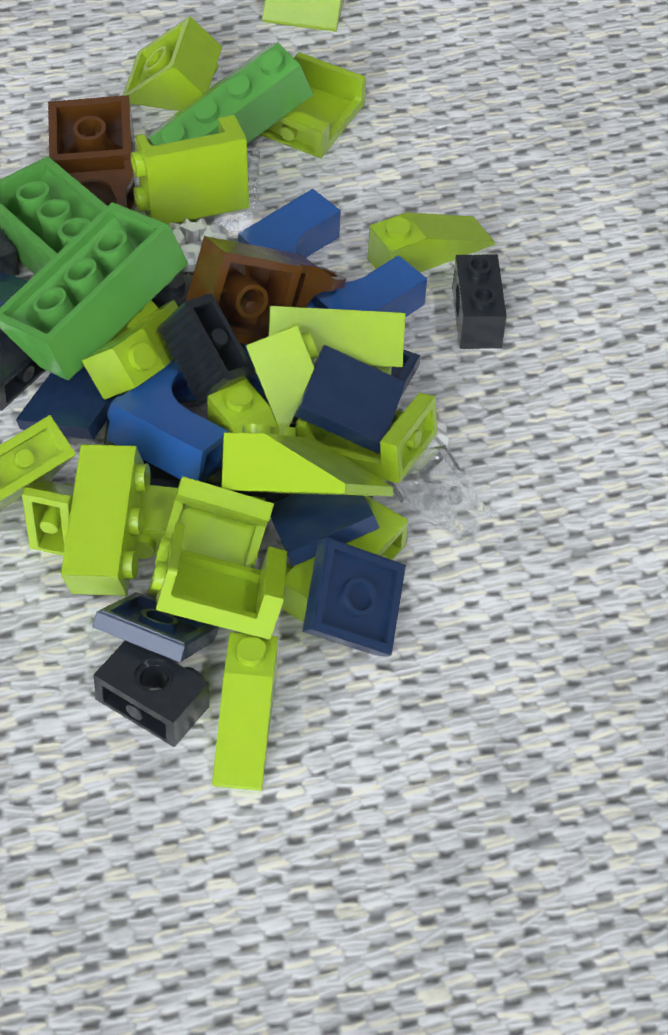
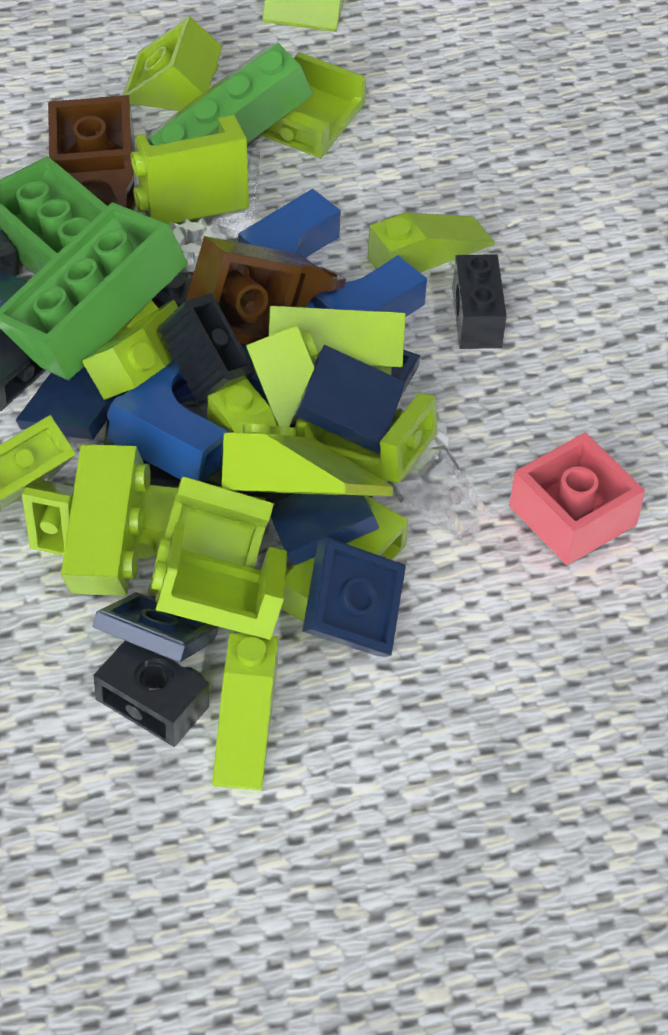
(576, 498): none -> coral brick

